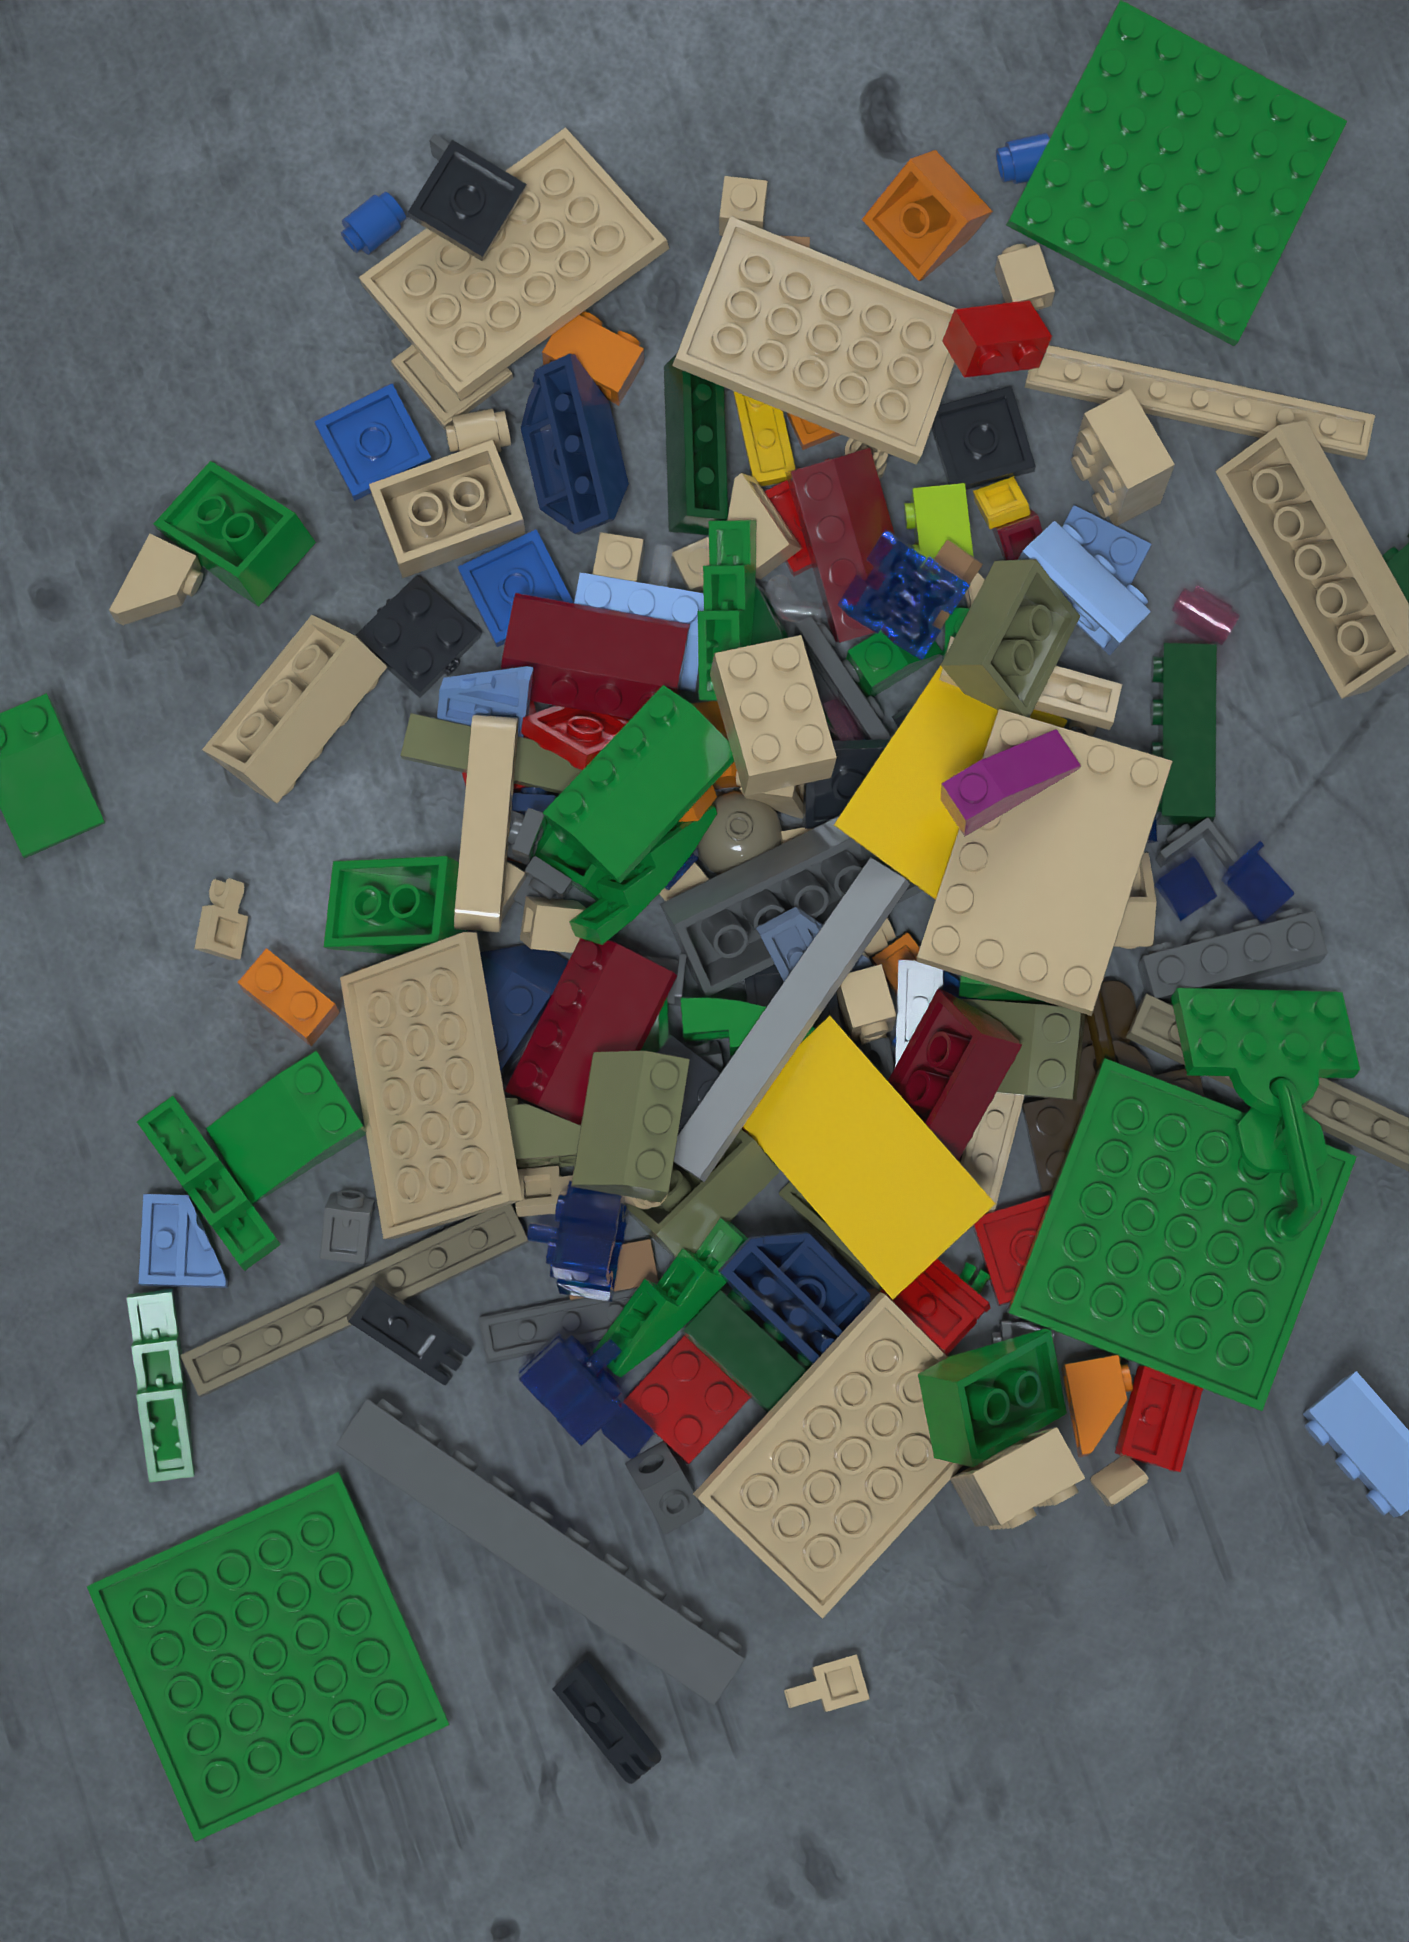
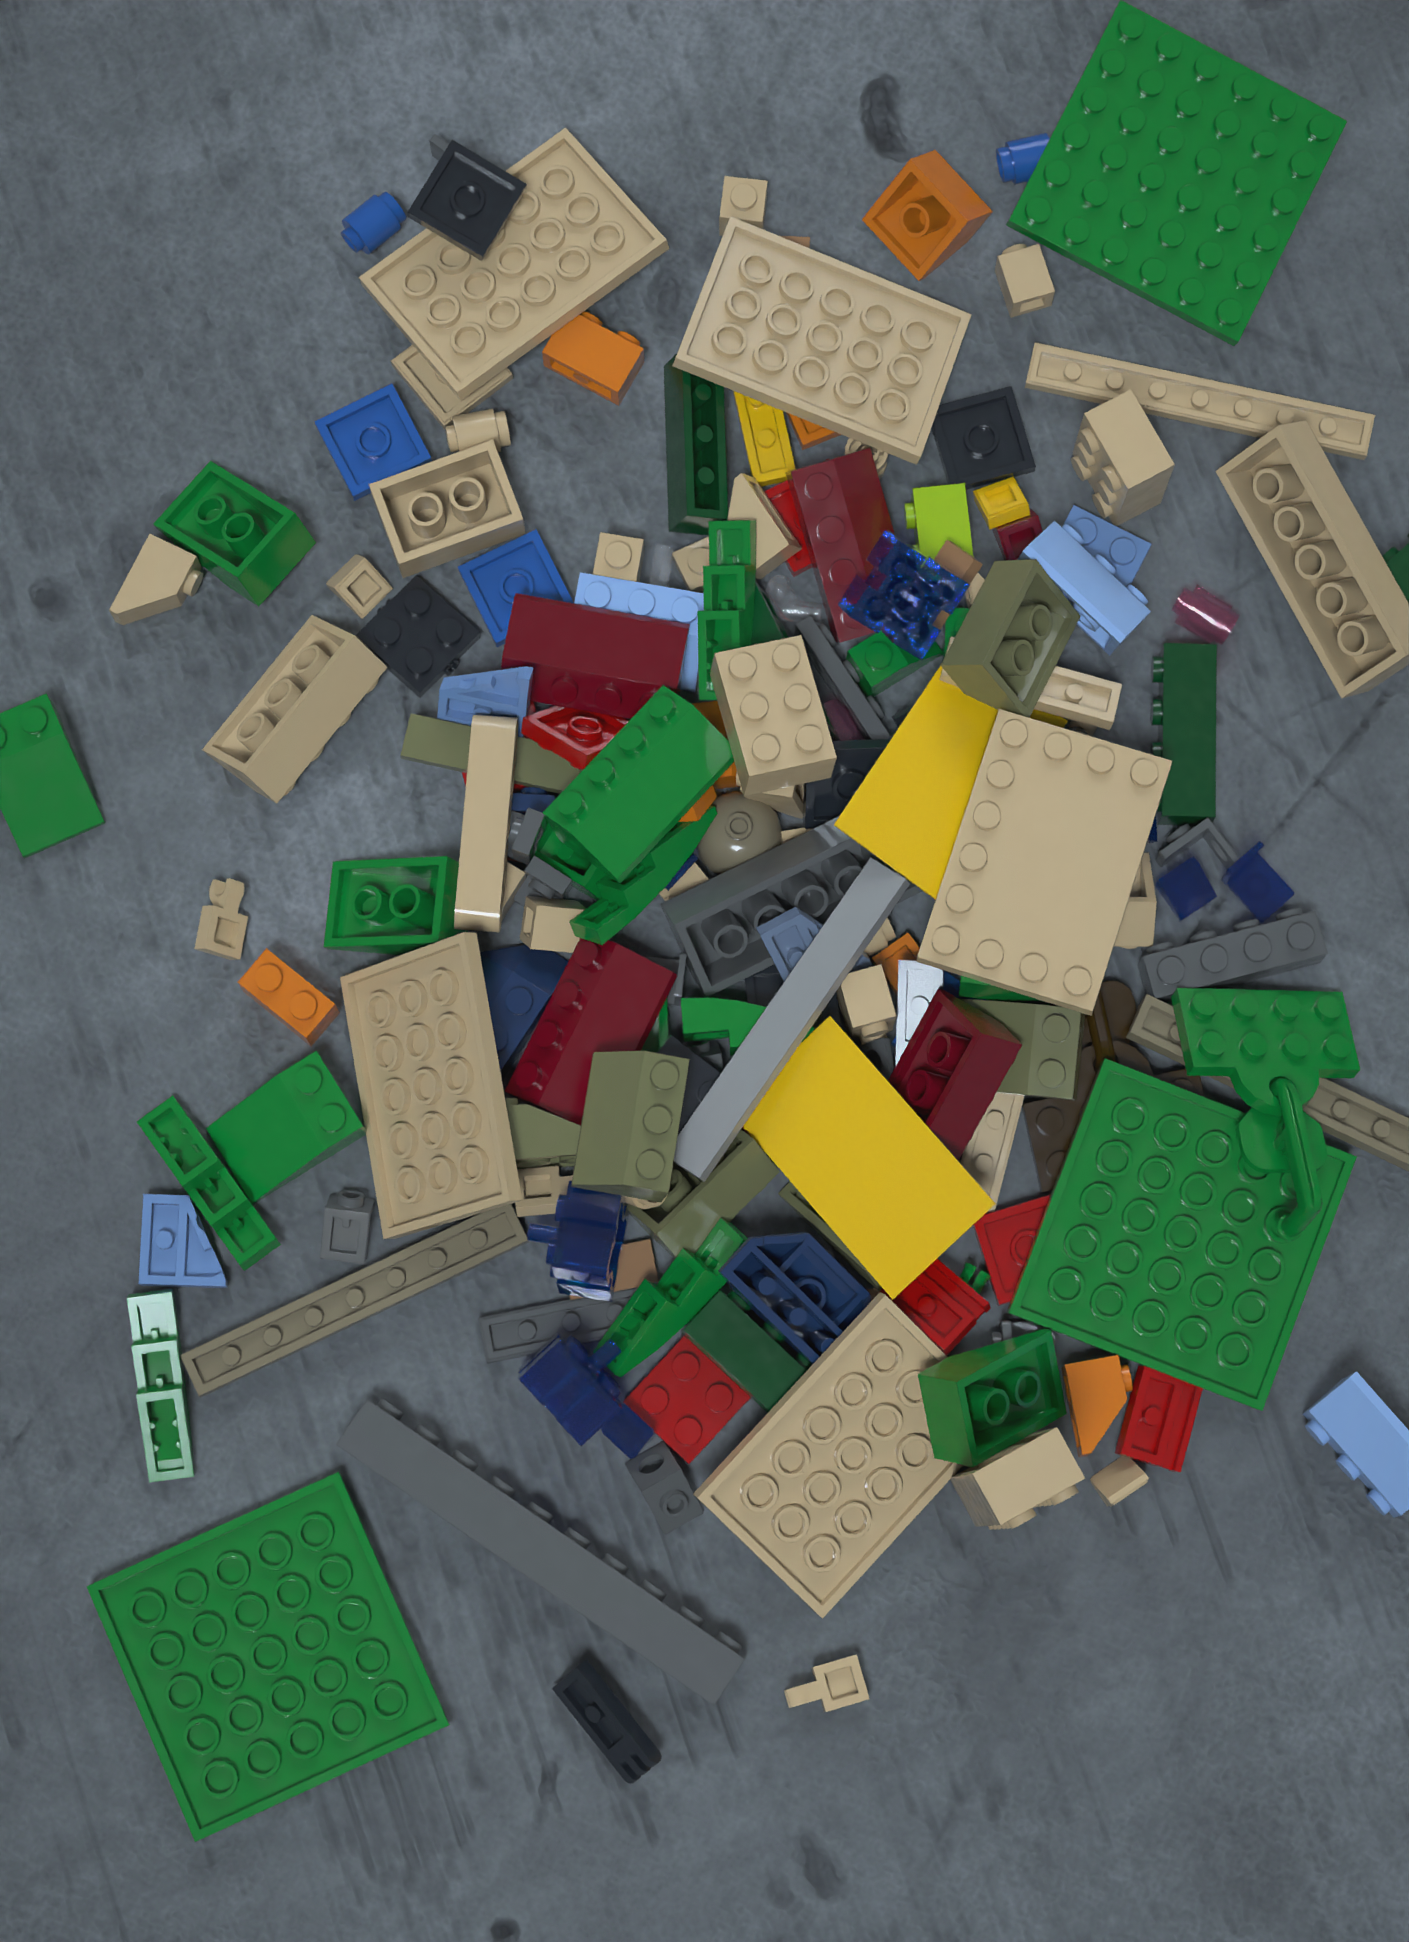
(359, 585): none -> tan slope
(407, 1332): black hinge -> none
(573, 447): dark blue wedge -> none
(996, 338): red brick -> none
(1006, 780): magenta slope -> none

